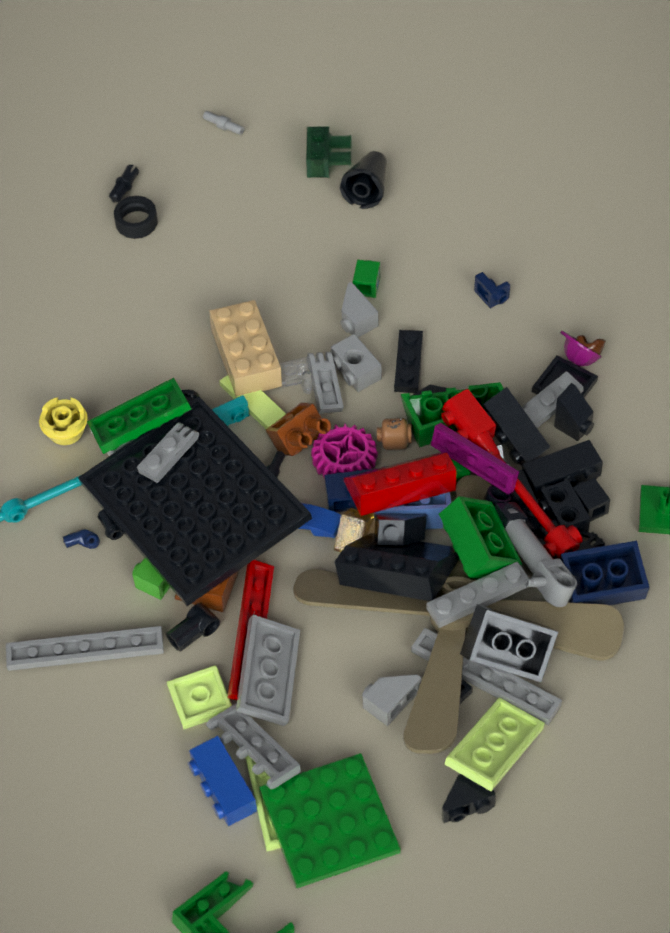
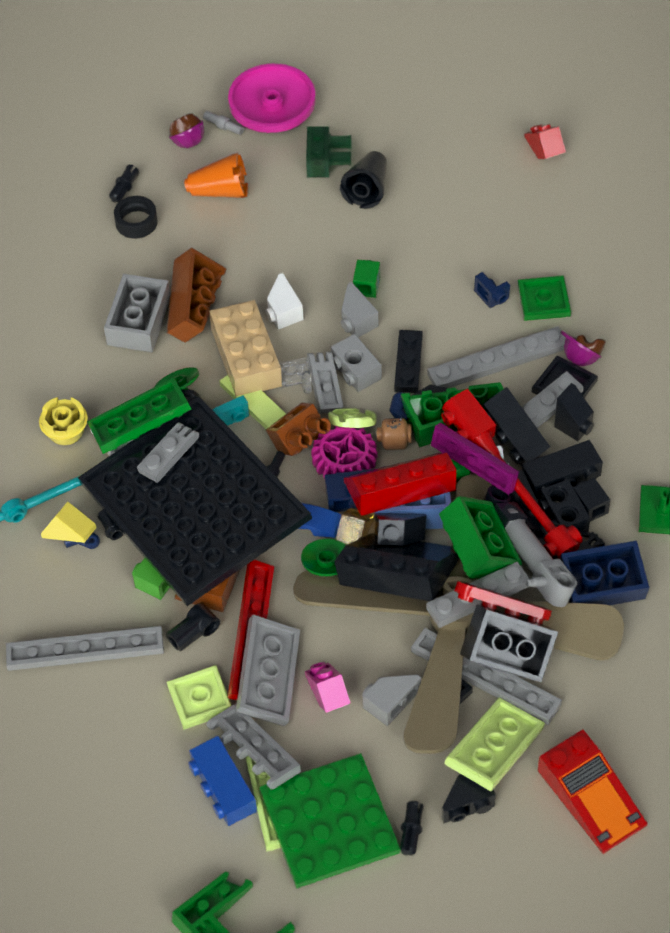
(69, 525): none -> light yellow slope
(137, 313): none -> light grey brick
(183, 377): none -> green dish
(187, 131): none -> piece
(192, 293): none -> dark orange wedge
(219, 179): none -> orange cone
(271, 98): none -> dark pink dish
(283, 304): none -> white slope
(320, 555): none -> green dish
(327, 686): none -> slope
(352, 418): none -> yellowish green tile
(396, 406): none -> dark blue arm
(411, 828): none -> black axle
(493, 599): none -> plate
(497, 358): none -> light grey plate
(544, 298): none -> green tile
(545, 141): none -> slope
(591, 791): none -> slope

